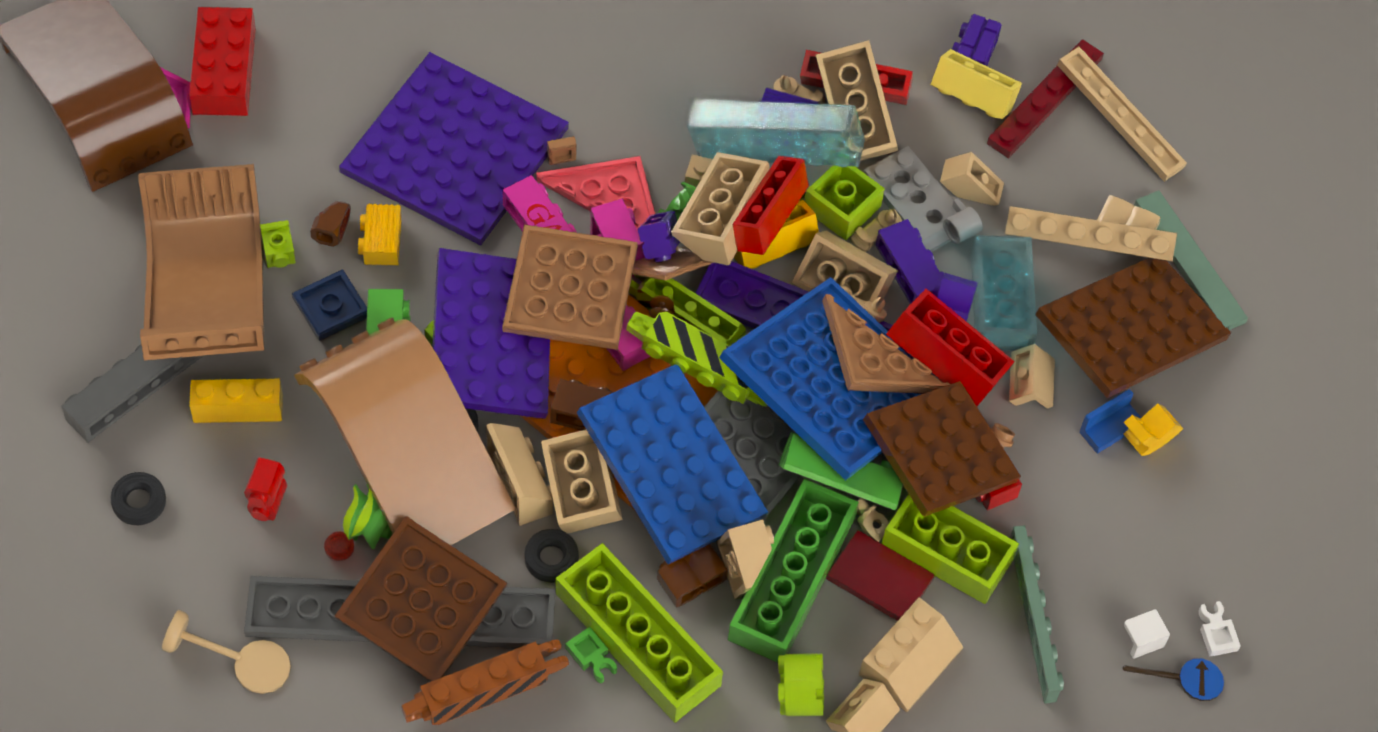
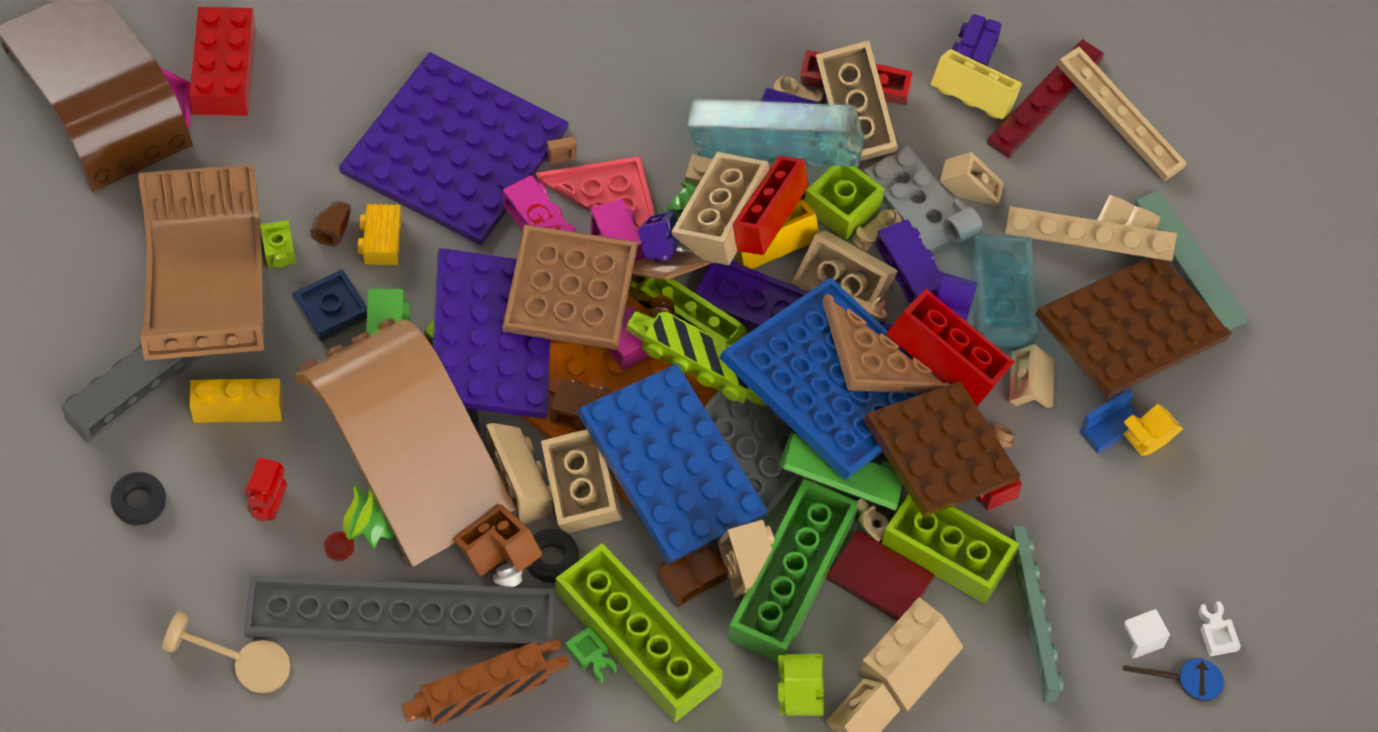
(421, 600): reddish brown plate -> none
(496, 539): none -> dark orange brick
(507, 576): none -> white plate

